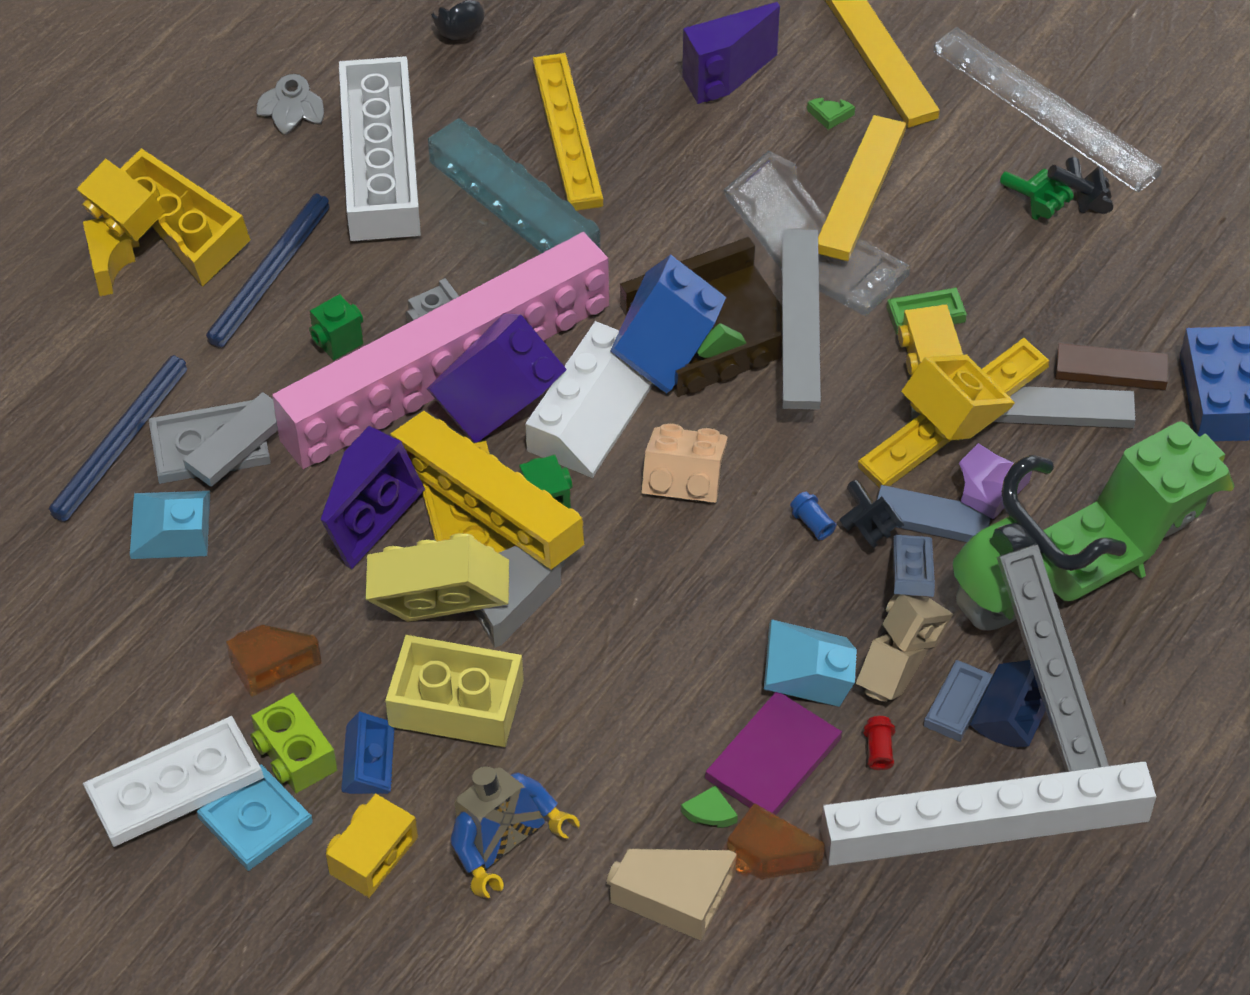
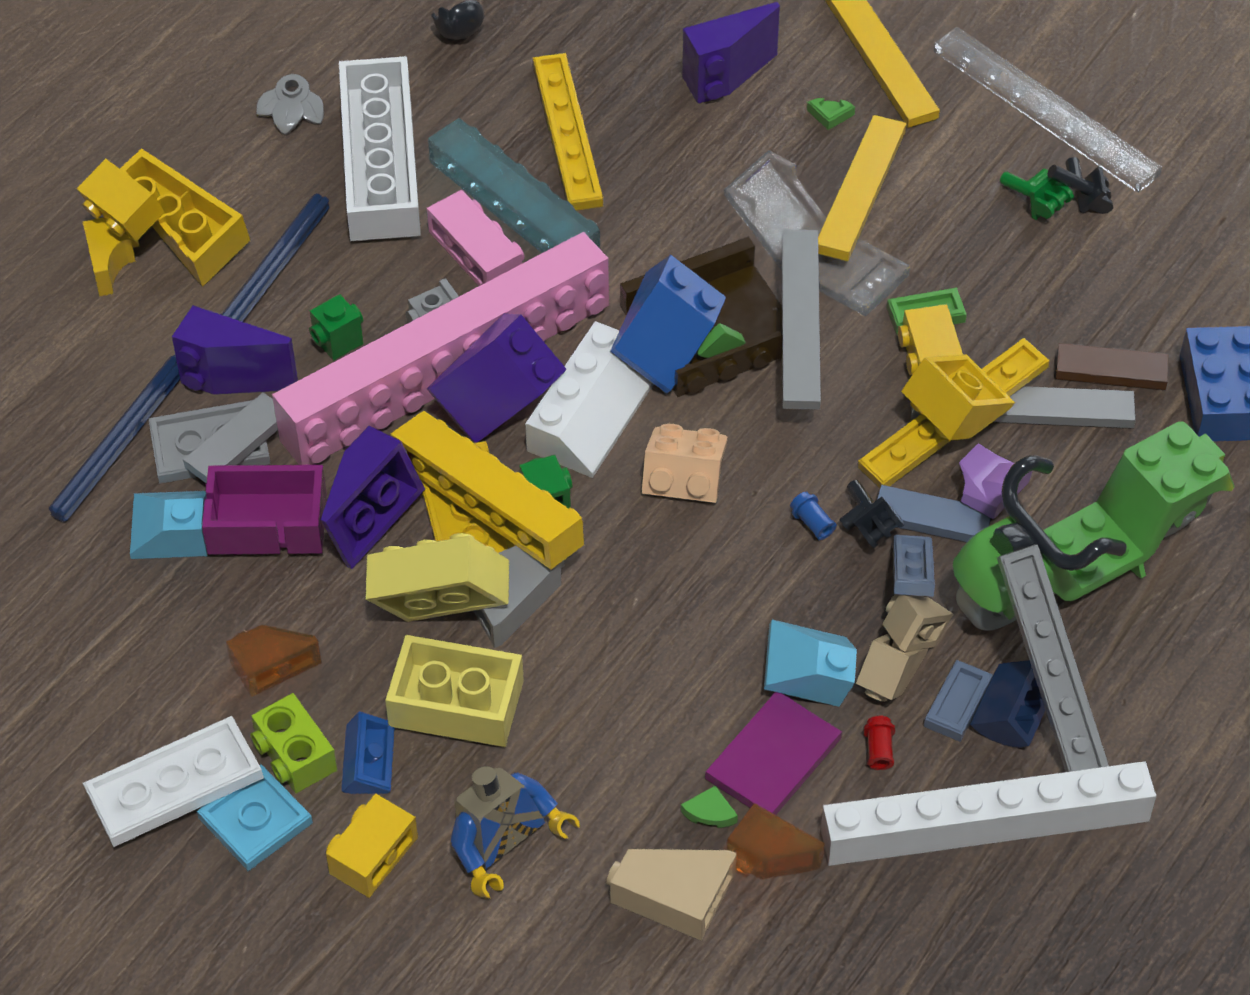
(231, 355): none -> dark purple slope
(264, 509): none -> magenta piece
(472, 238): none -> bright pink brick

